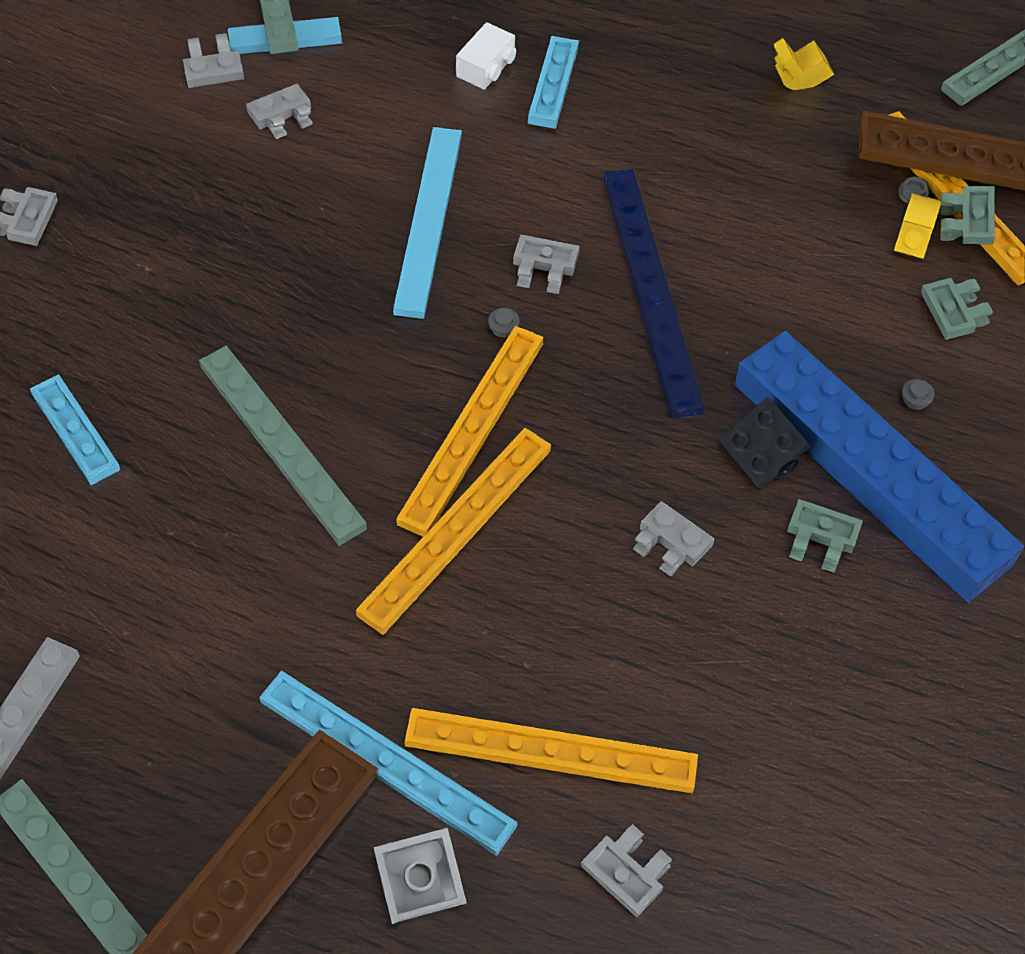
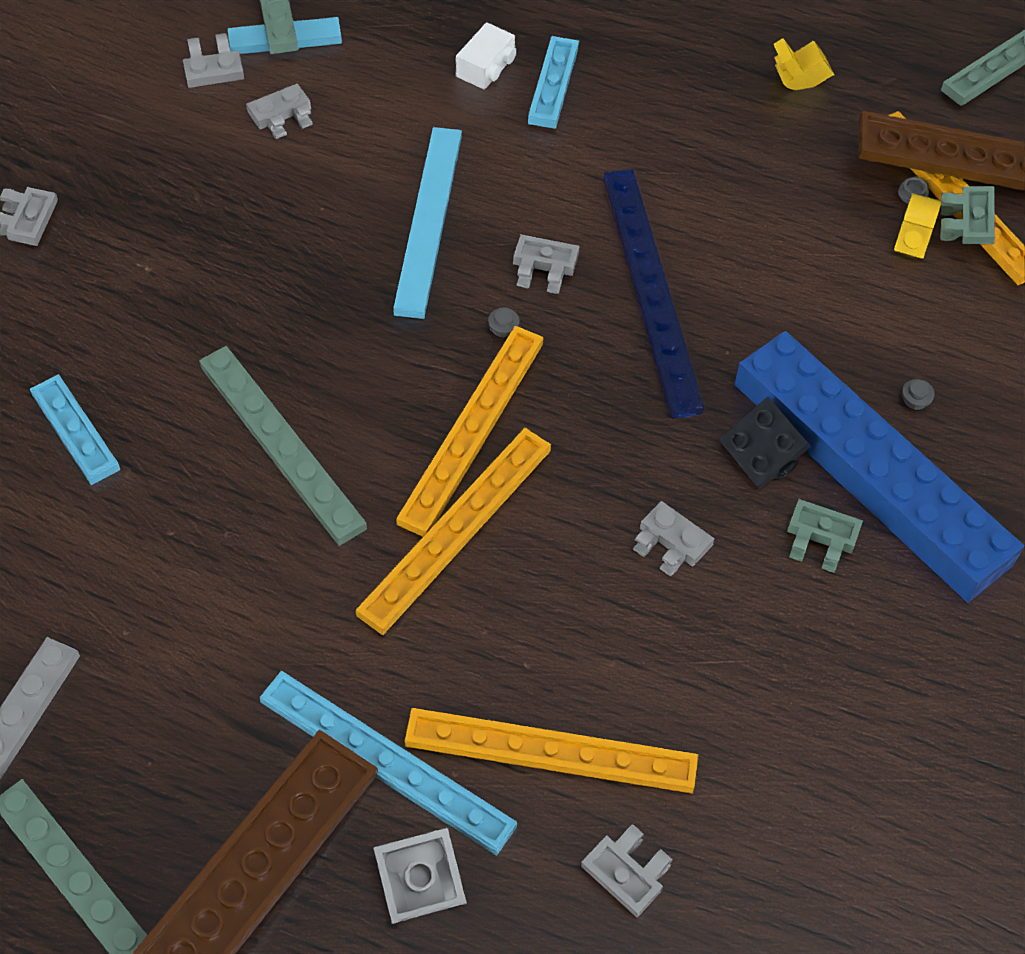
(949, 307): sand green plate -> none

